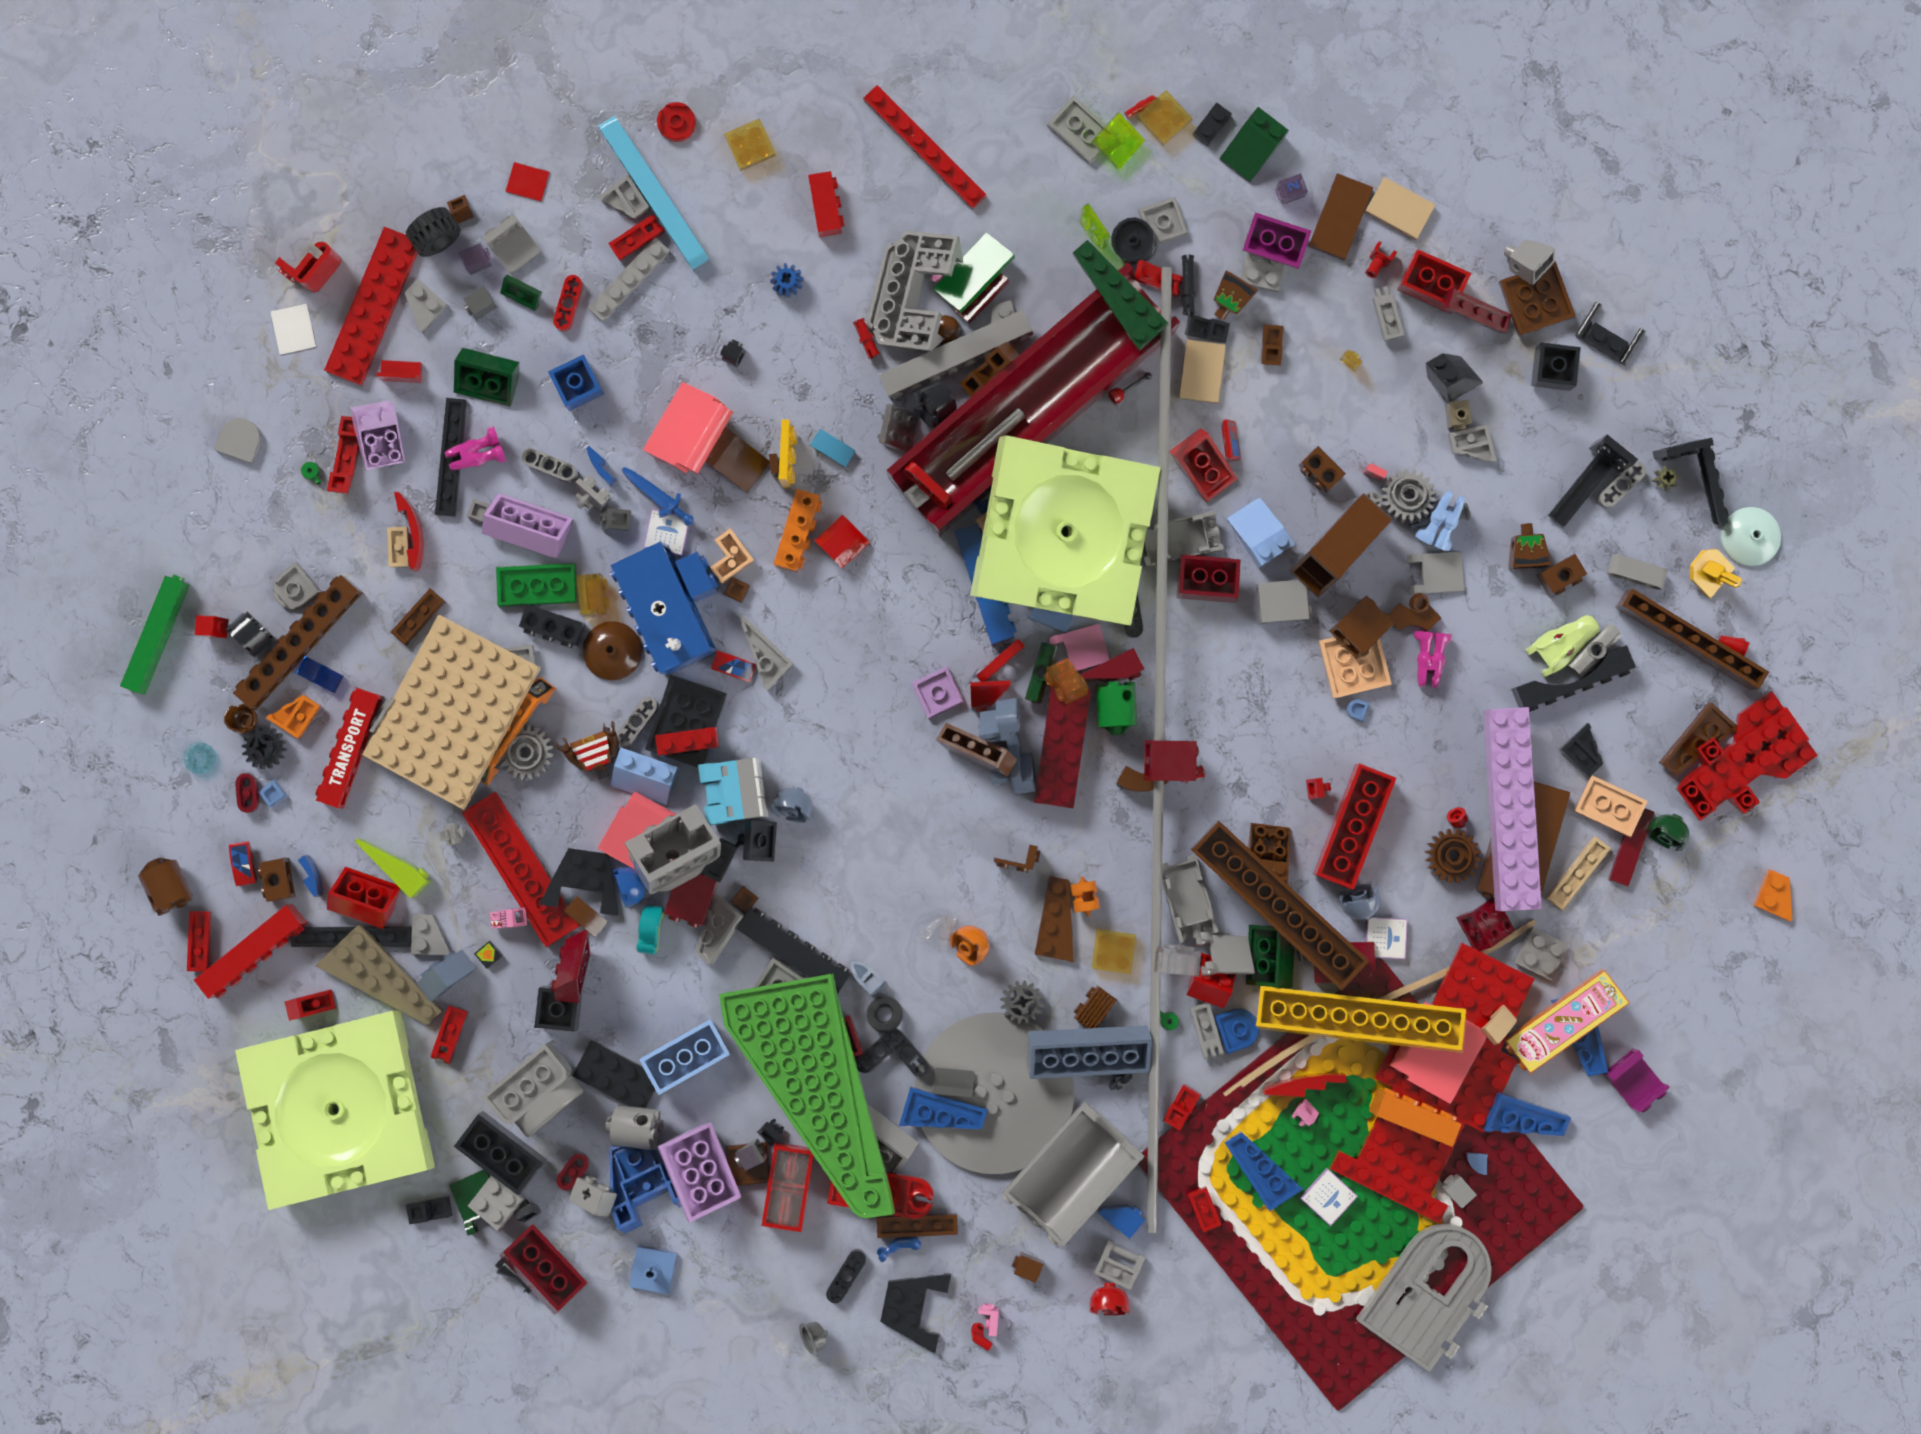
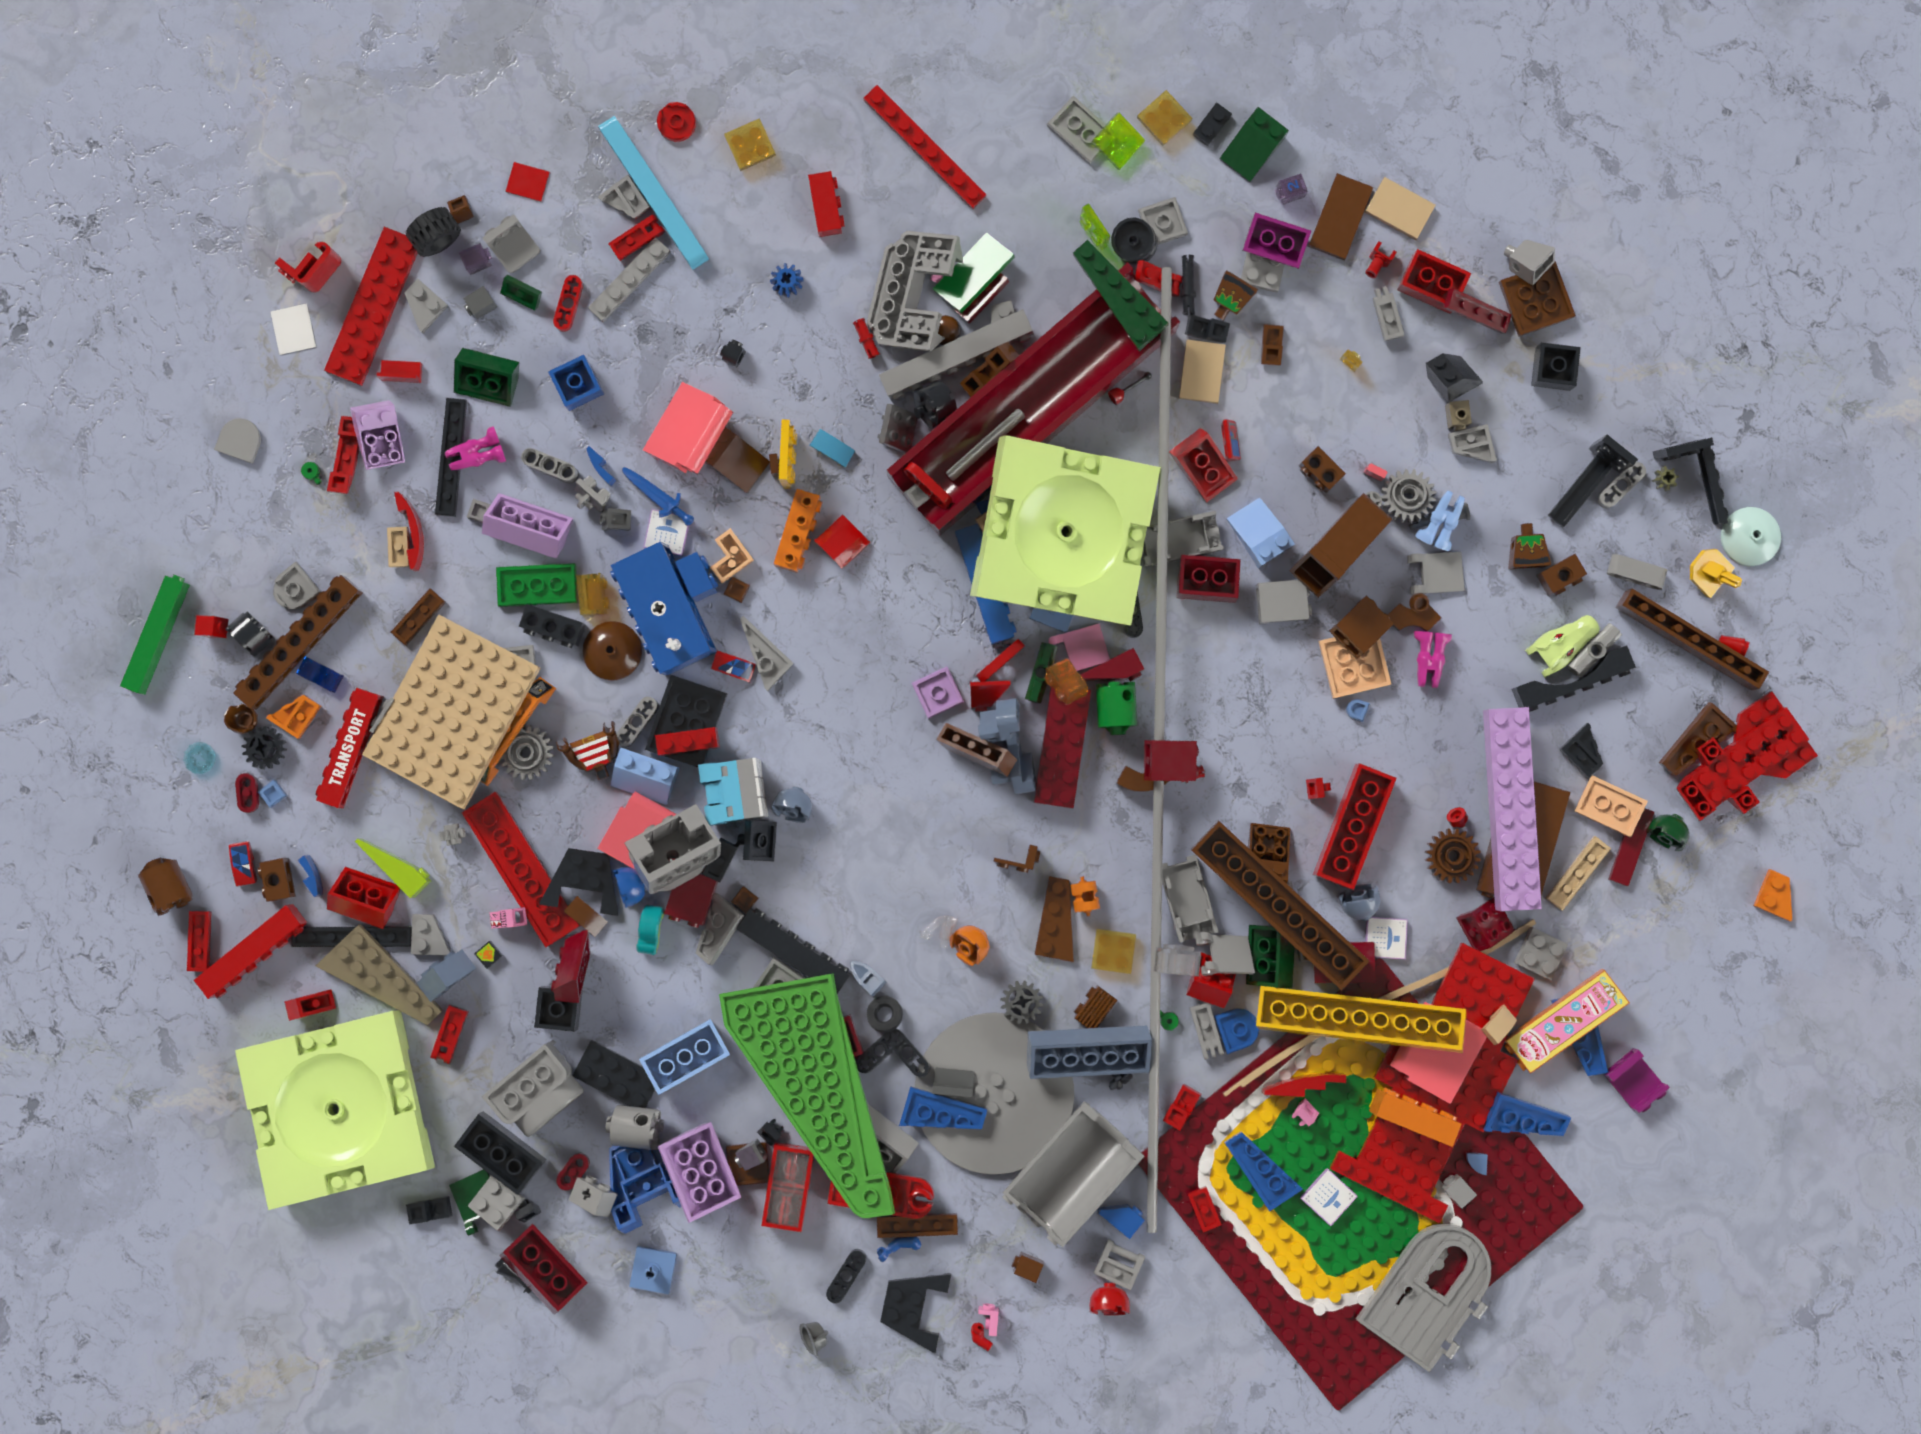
(1139, 107): red piece -> none
(1606, 340): black plate -> none

